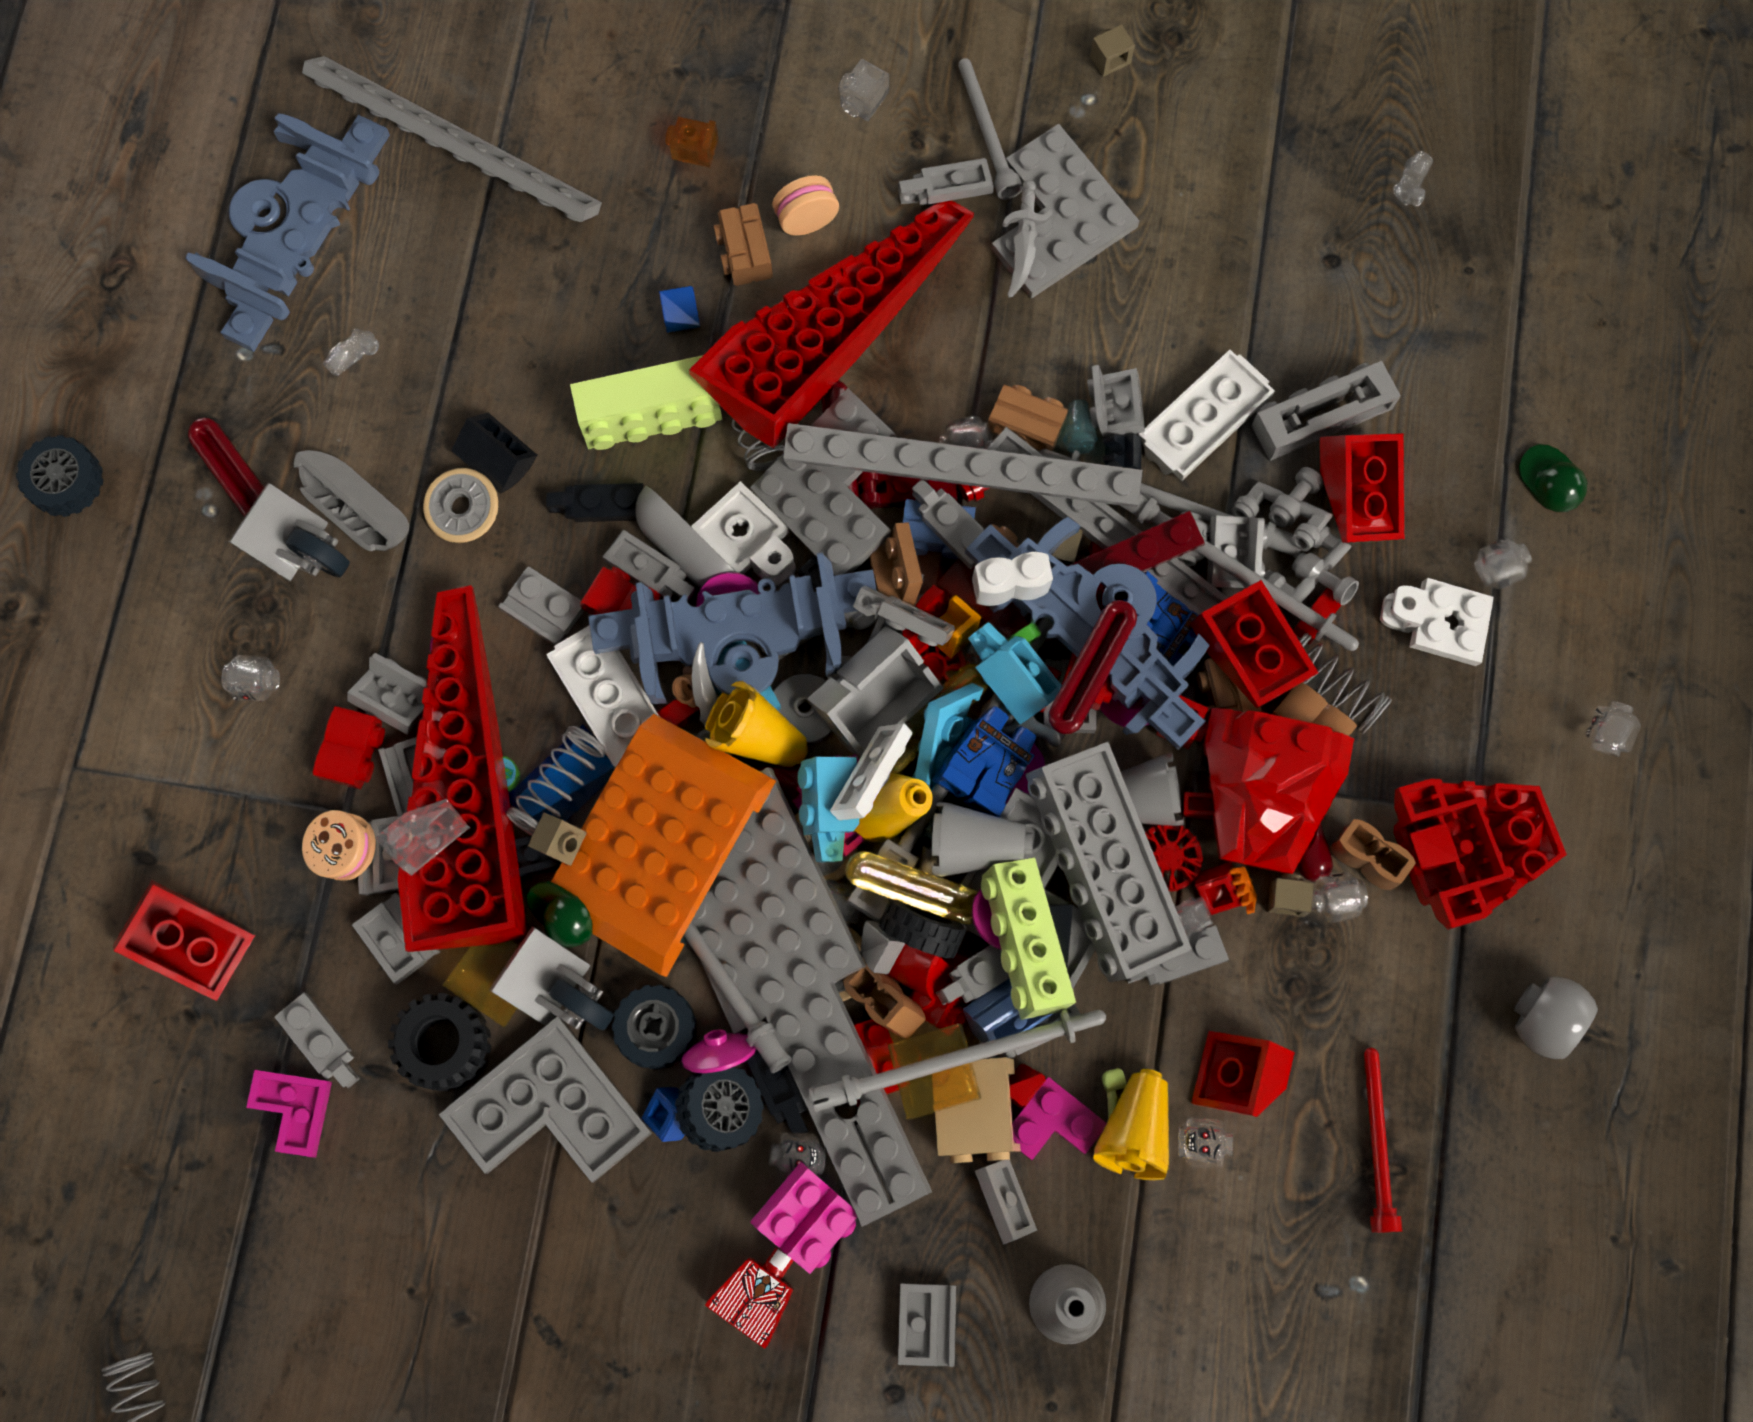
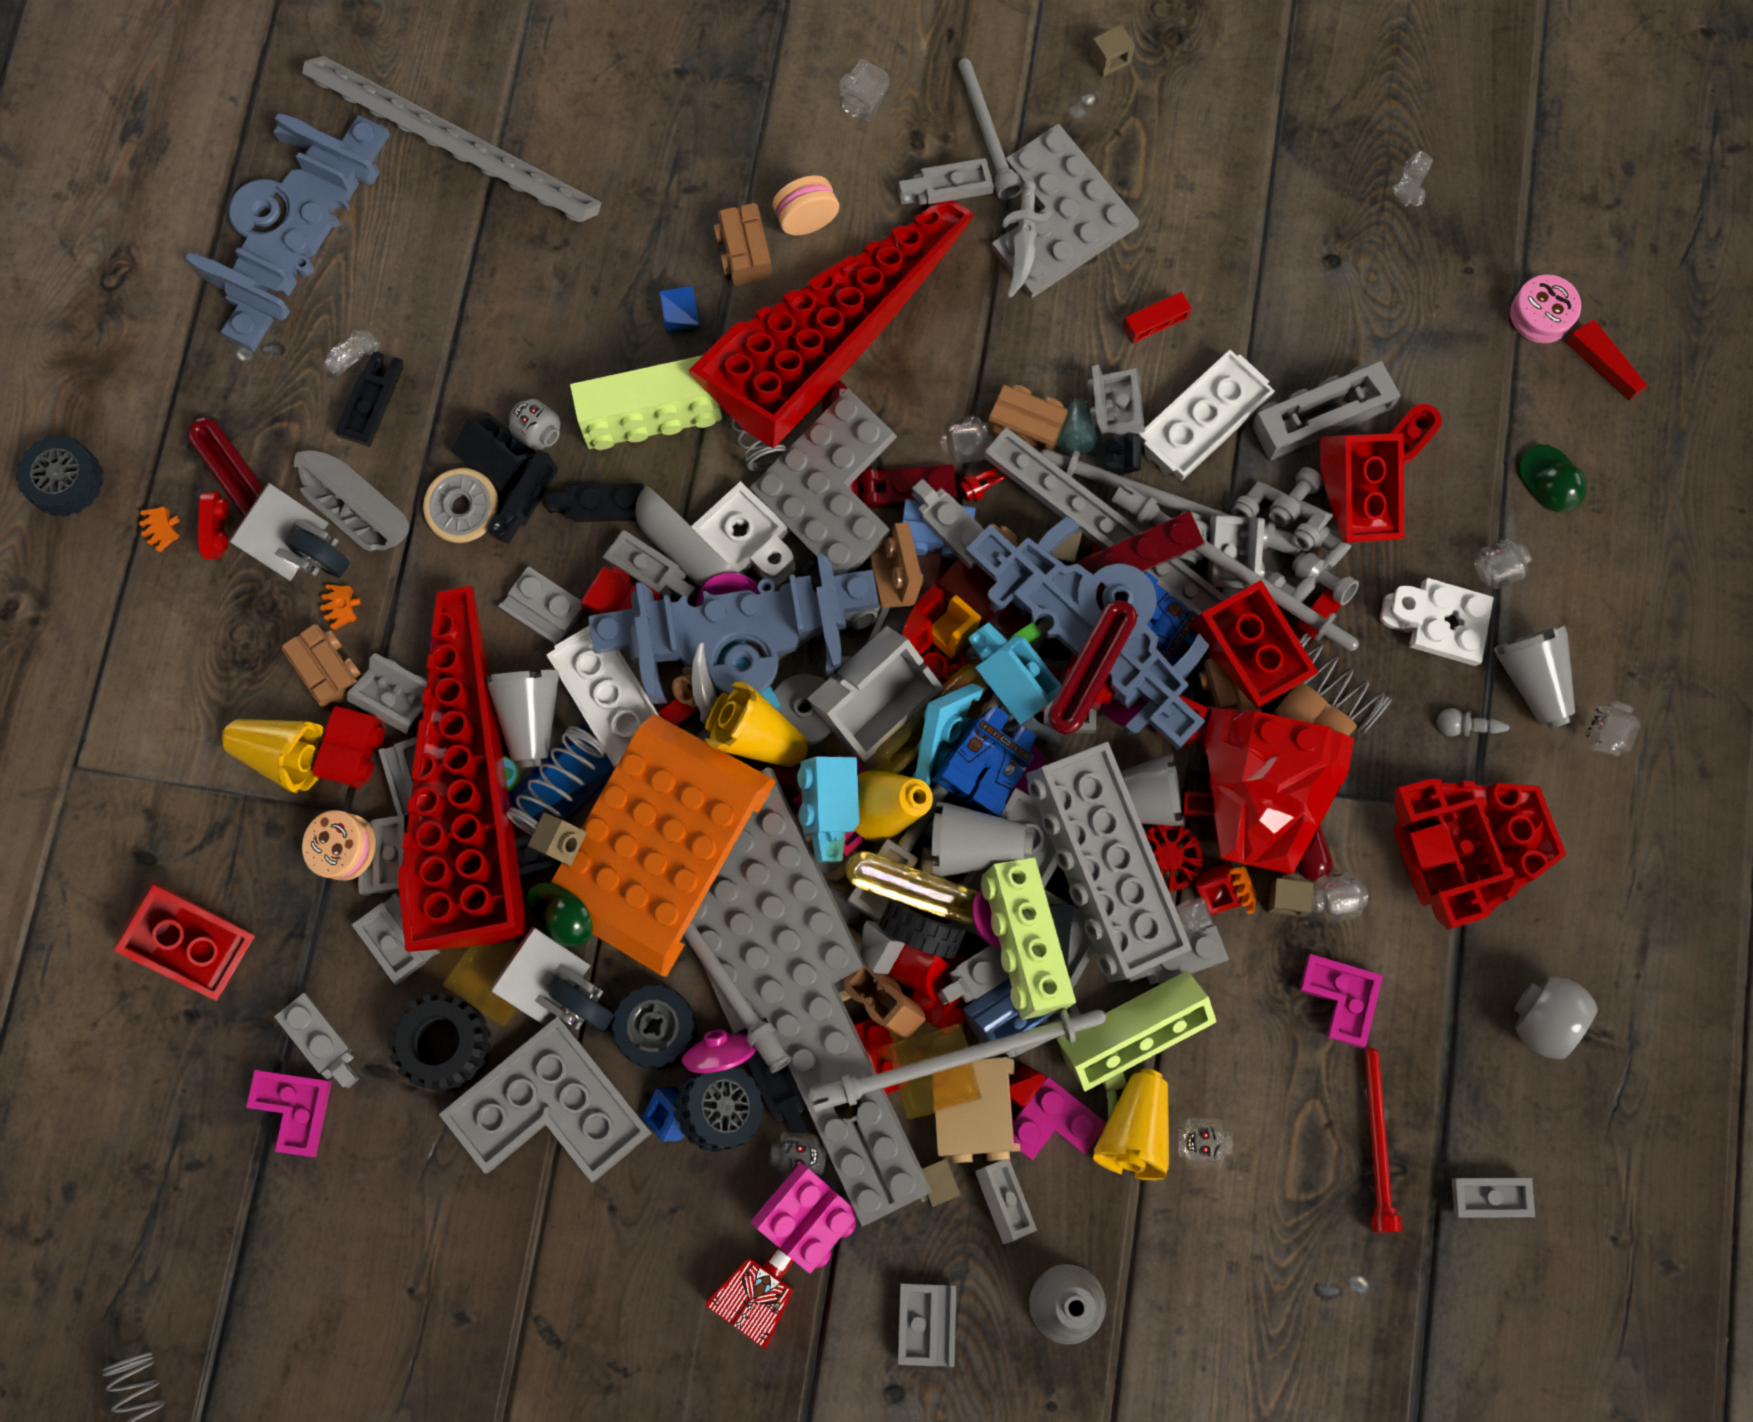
(159, 527): none -> orange piece
(211, 533): none -> red plate
(250, 678): clear head -> none
(277, 749): none -> yellow cone
(321, 665): none -> medium nougat brick
(340, 605): none -> orange piece
(369, 400): none -> black hinge
(422, 834): clear slope -> none
(524, 498): none -> black hinge
(525, 712): none -> light grey cone
(534, 423): none -> light grey head
(692, 141): clear orange brick -> none
(871, 772): white plate -> none
(904, 615): light grey hinge -> none
(941, 1183): none -> dark tan plate
(962, 465): light grey plate -> none
(1021, 578): white brick -> none
(1133, 1028): none -> yellowish green brick
(1157, 317): none -> red piece
(1241, 1073): red slope -> none
(1354, 996): none -> dark pink plate
(1379, 860): medium nougat brick -> none
(1414, 437): none -> red plate
(1453, 722): none -> light grey bar
(1493, 1197): none -> light grey plate
(1542, 673): none -> light grey cone
(1545, 308): none -> bright pink head
(1606, 359): none -> red piece

